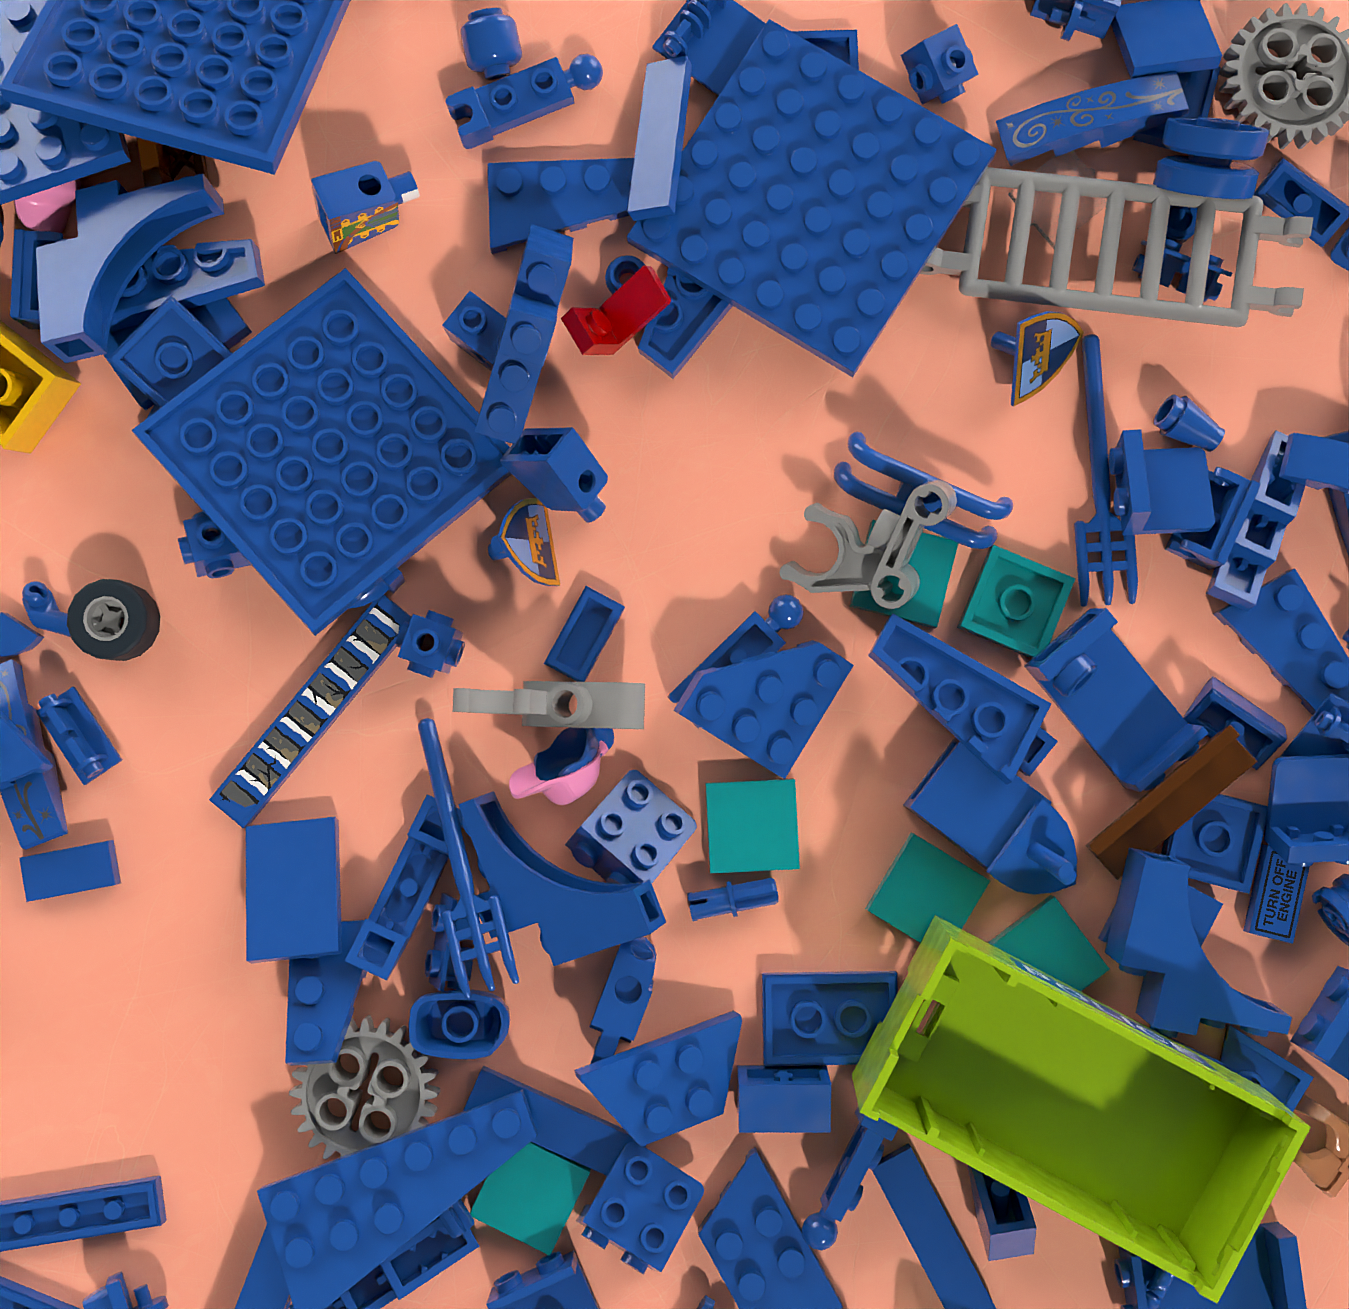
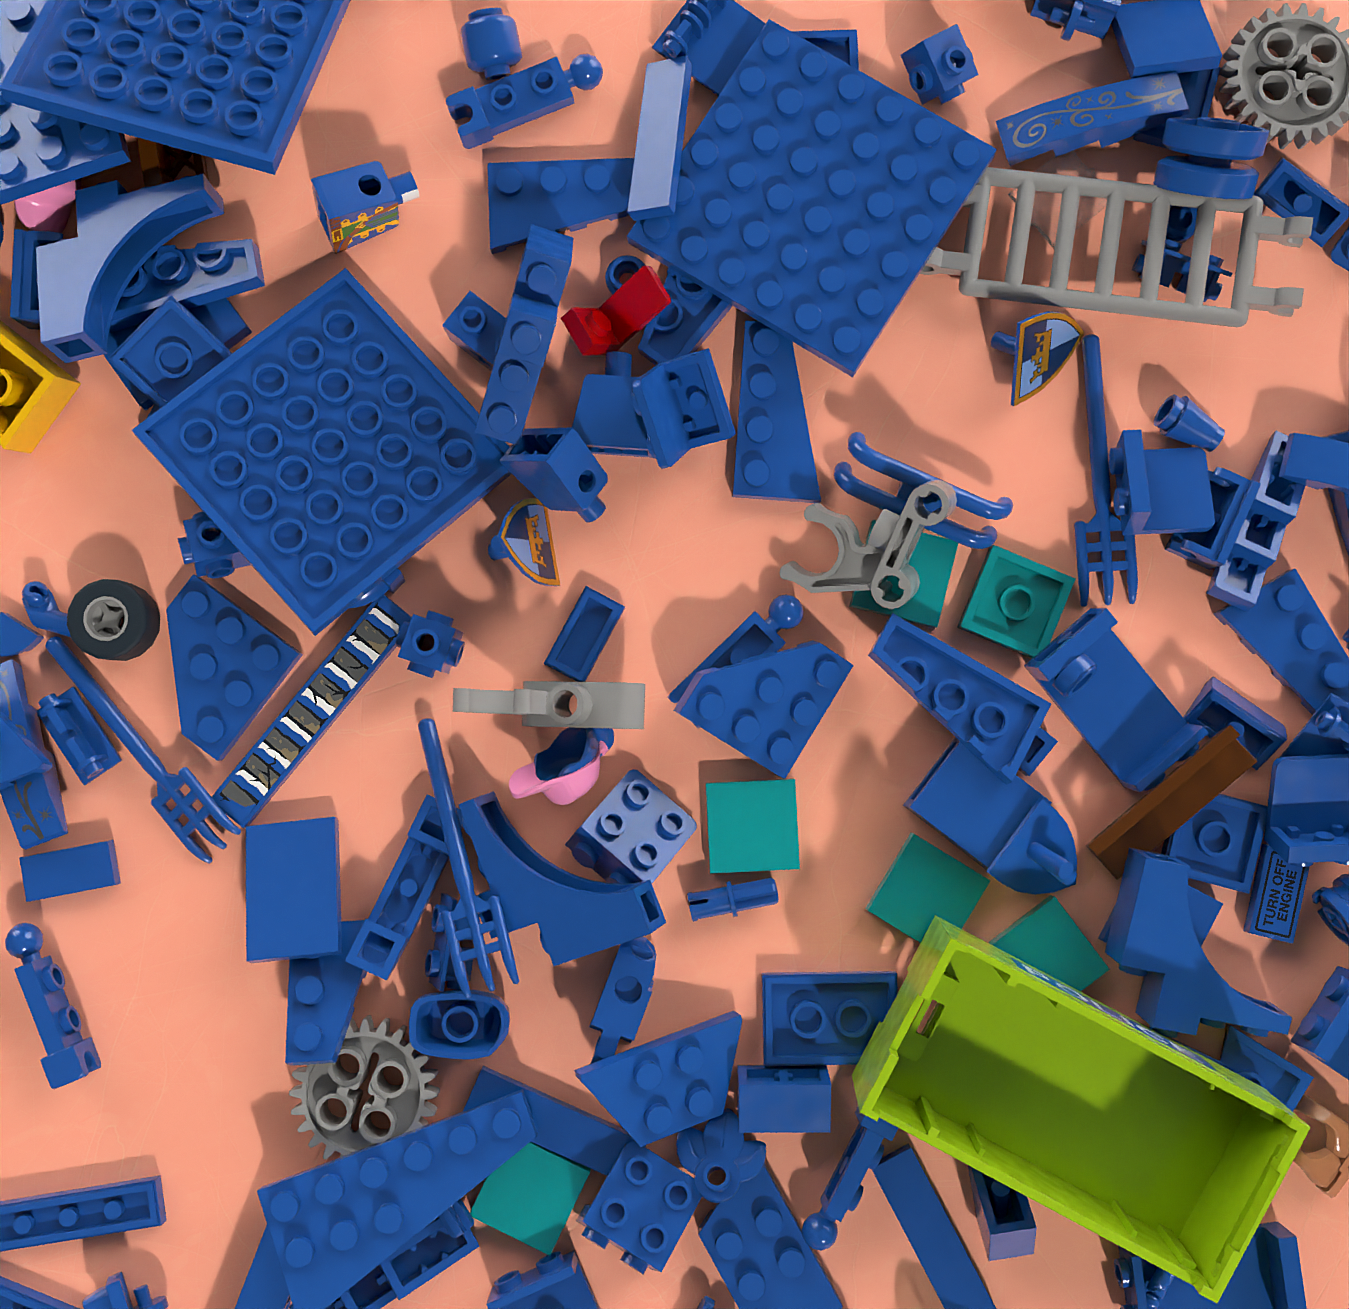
(56, 1020): none -> blue plate
(167, 784): none -> blue piece
(222, 665): none -> blue plate
(606, 411): none -> blue torso
(682, 406): none -> blue bracket
(720, 1149): none -> blue plate
(772, 428): none -> blue wing

